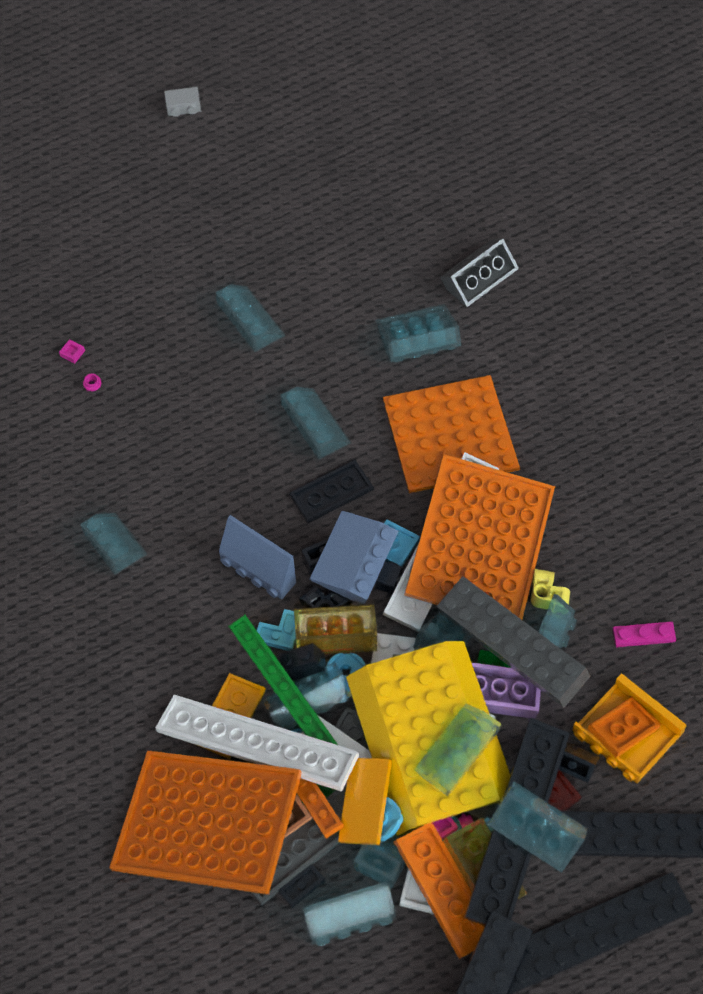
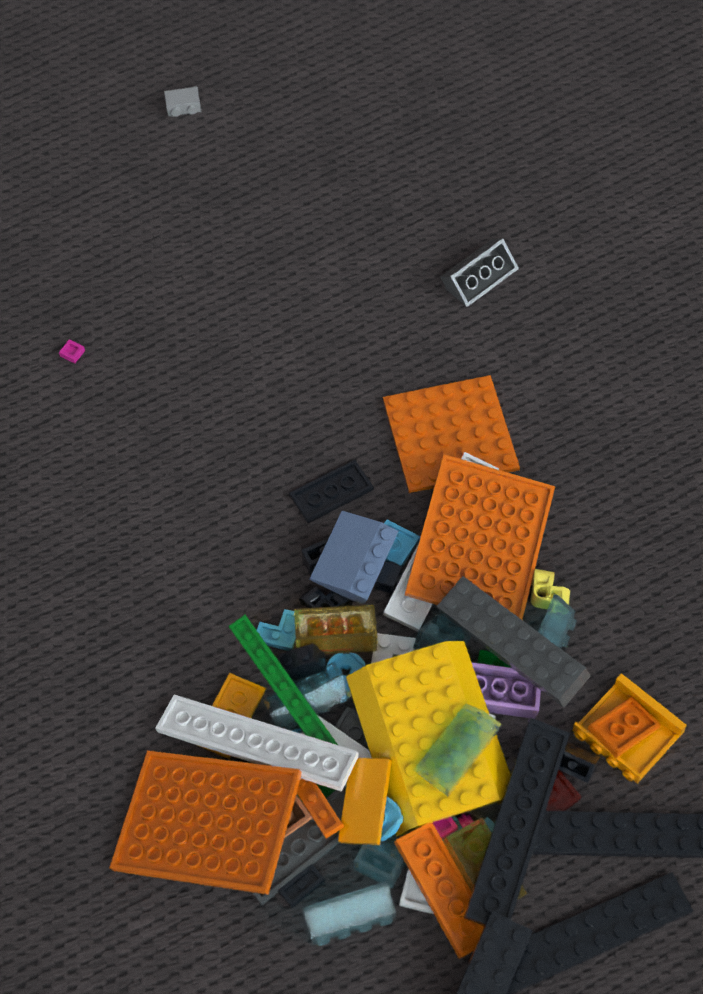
(92, 378): dark pink plate -> none
(112, 541): clear light blue slope -> none
(248, 316): clear light blue slope -> none
(257, 558): sand blue slope -> none
(314, 421): clear light blue slope -> none
(419, 333): clear light blue slope -> none
(538, 826): clear light blue slope -> none
(644, 634): dark pink plate -> none

